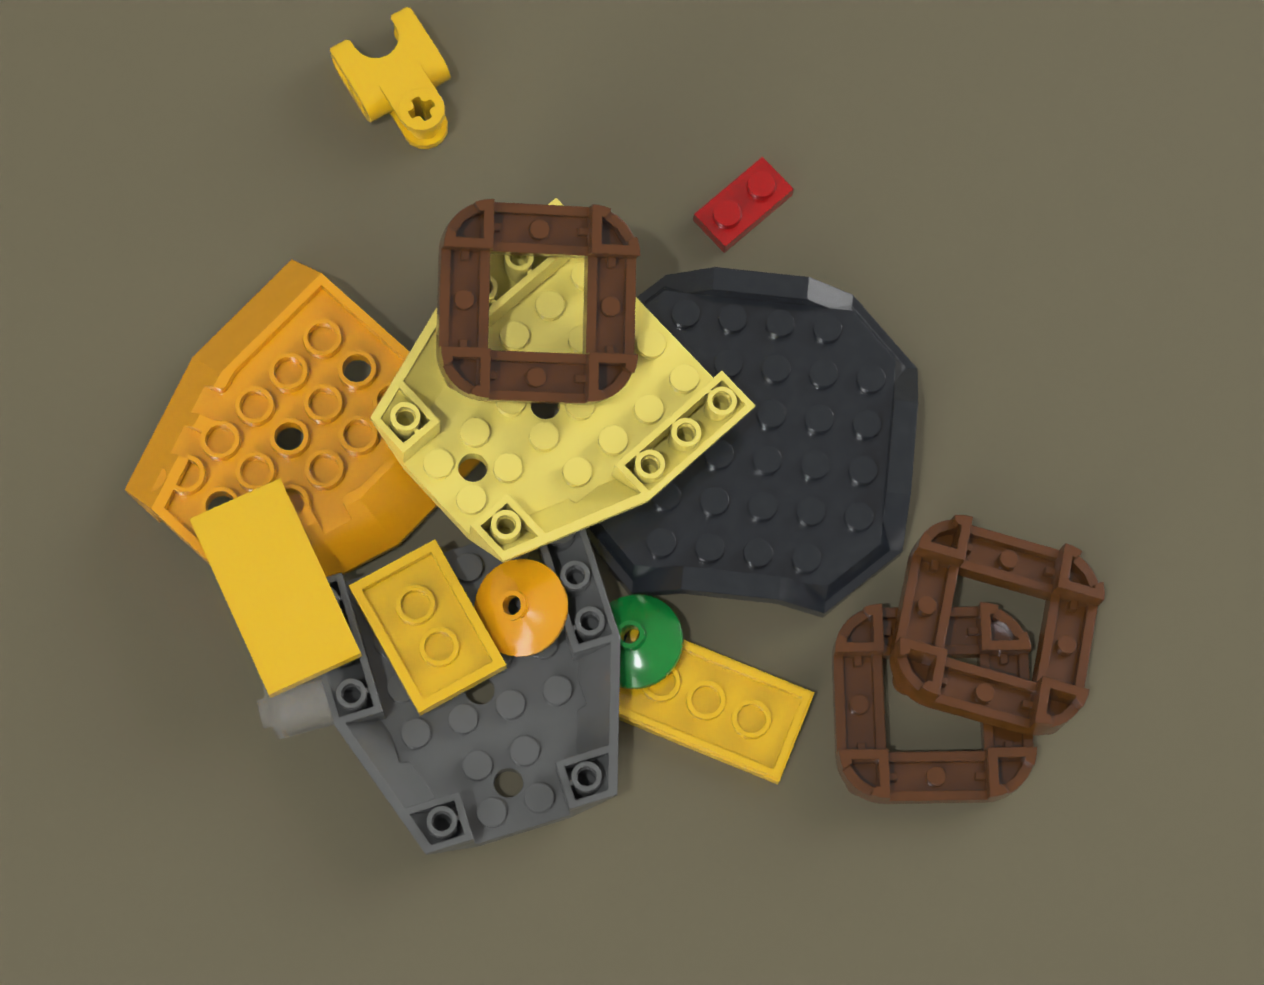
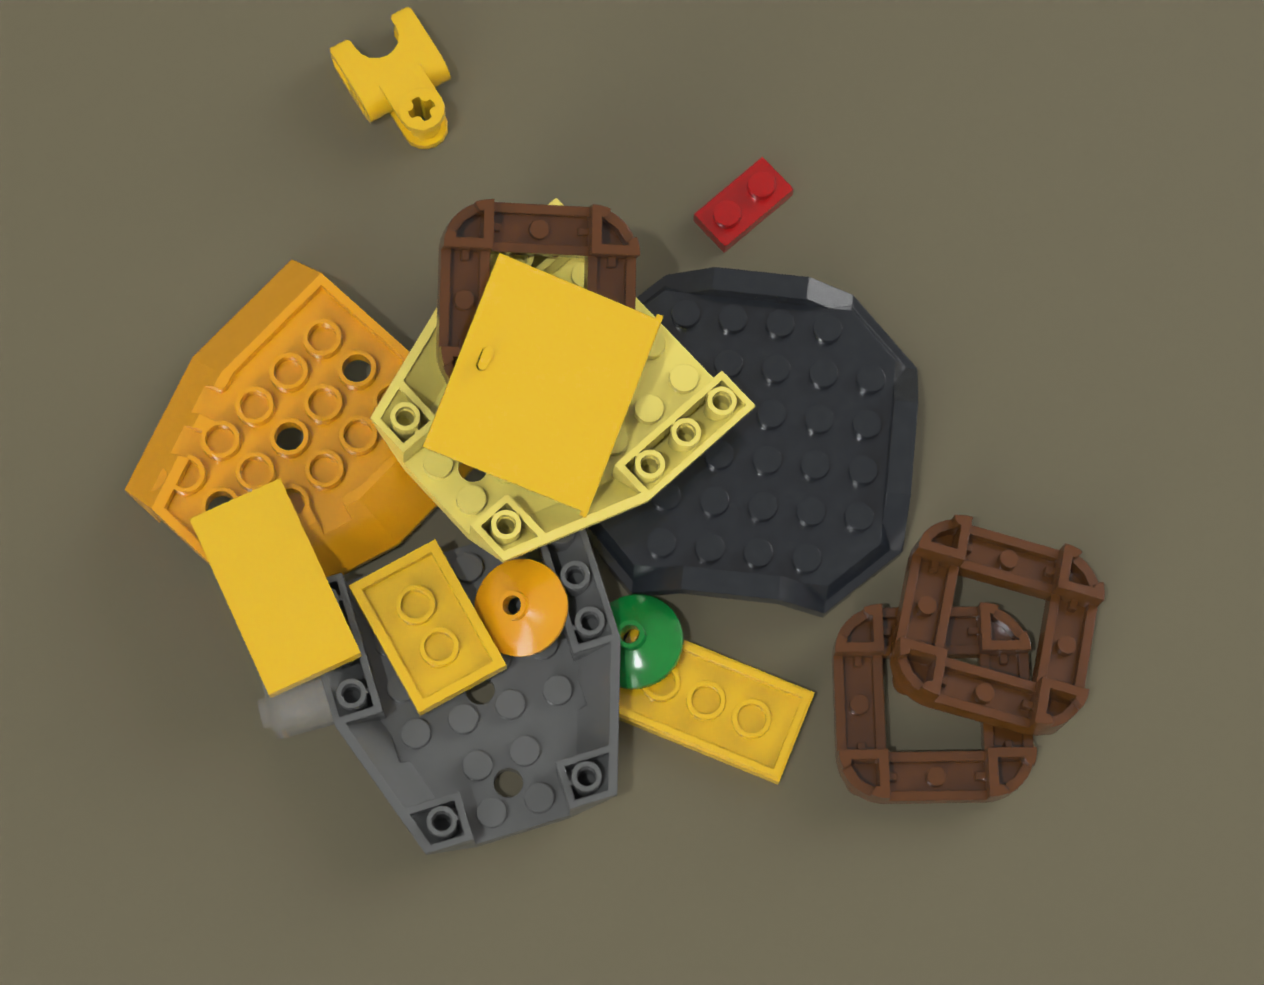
(546, 385): none -> yellow piece

